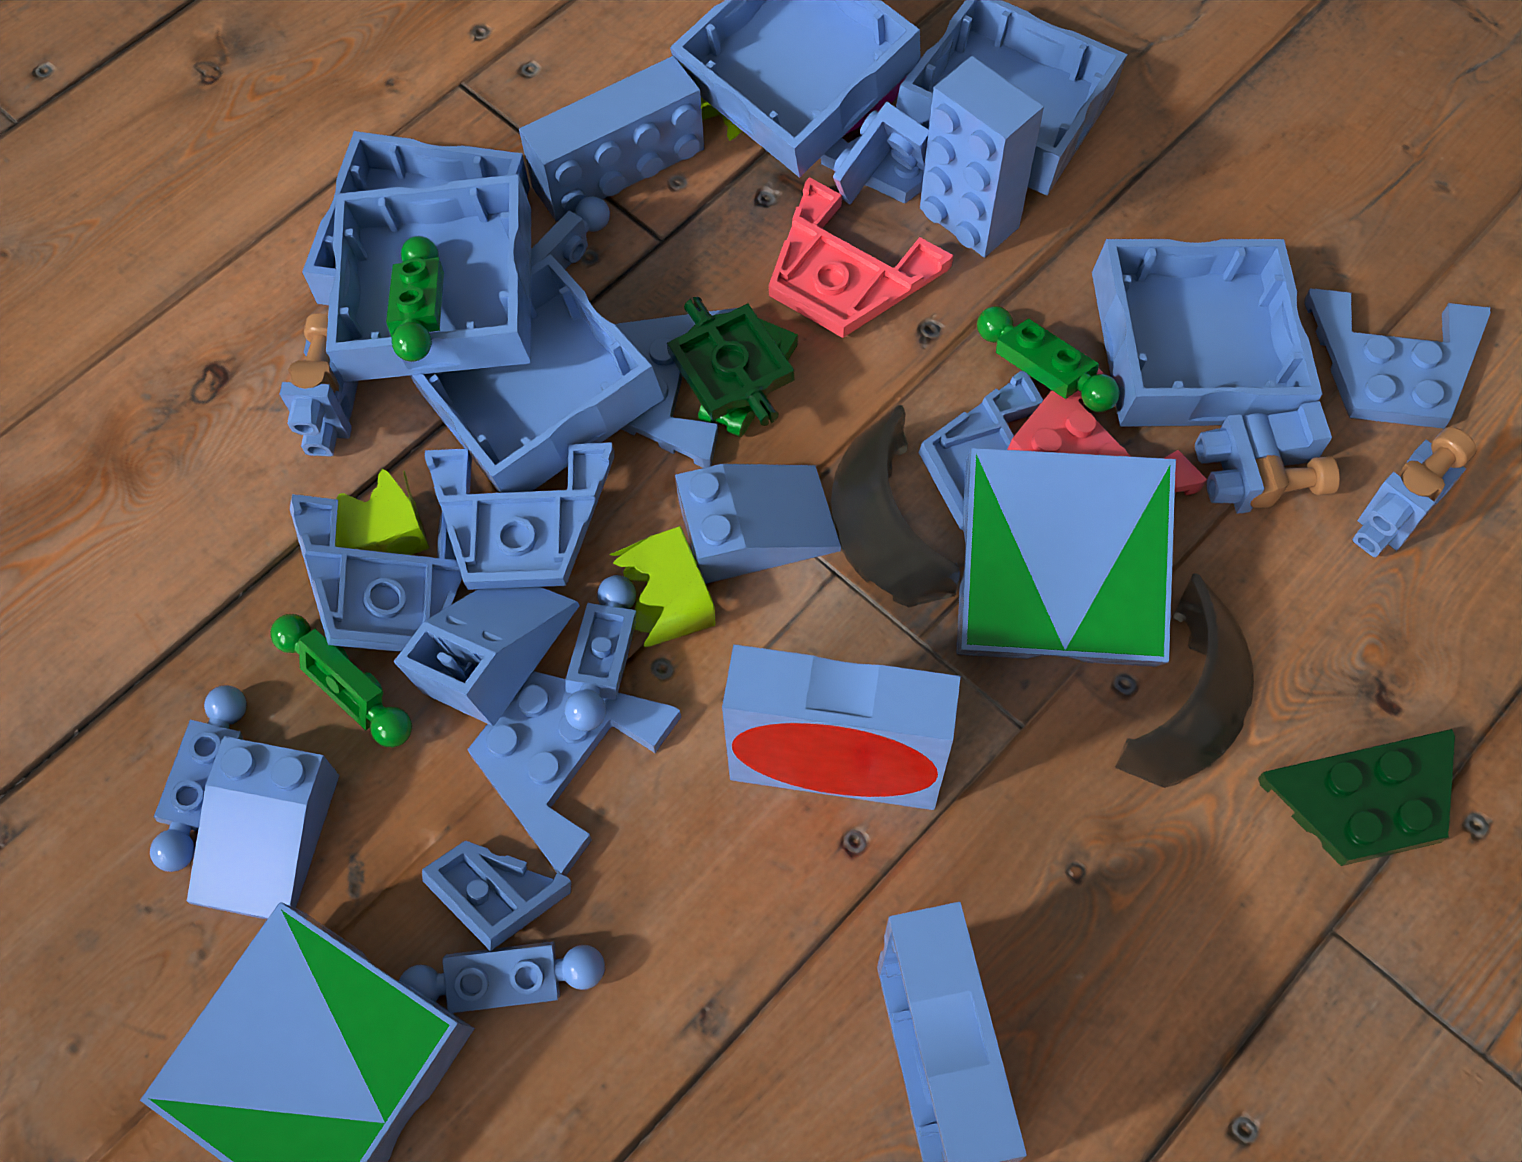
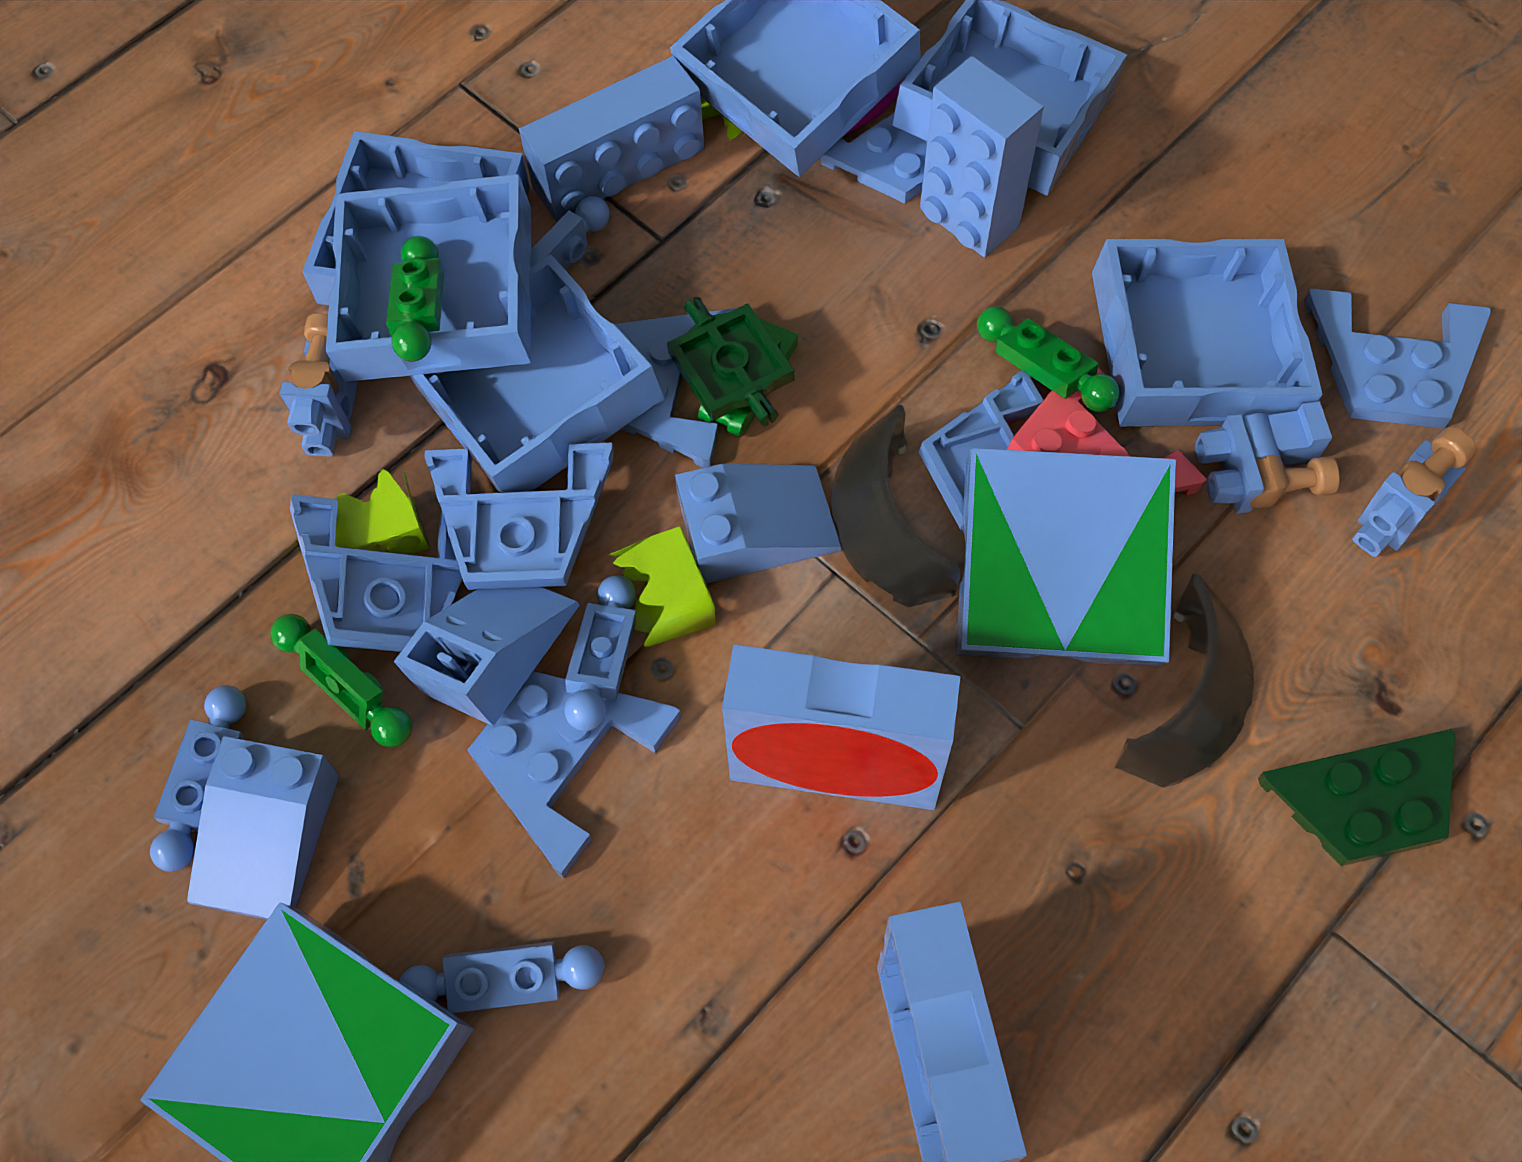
(491, 891): medium blue wing -> none
(837, 281): coral wing -> none
(880, 134): medium blue bracket -> none

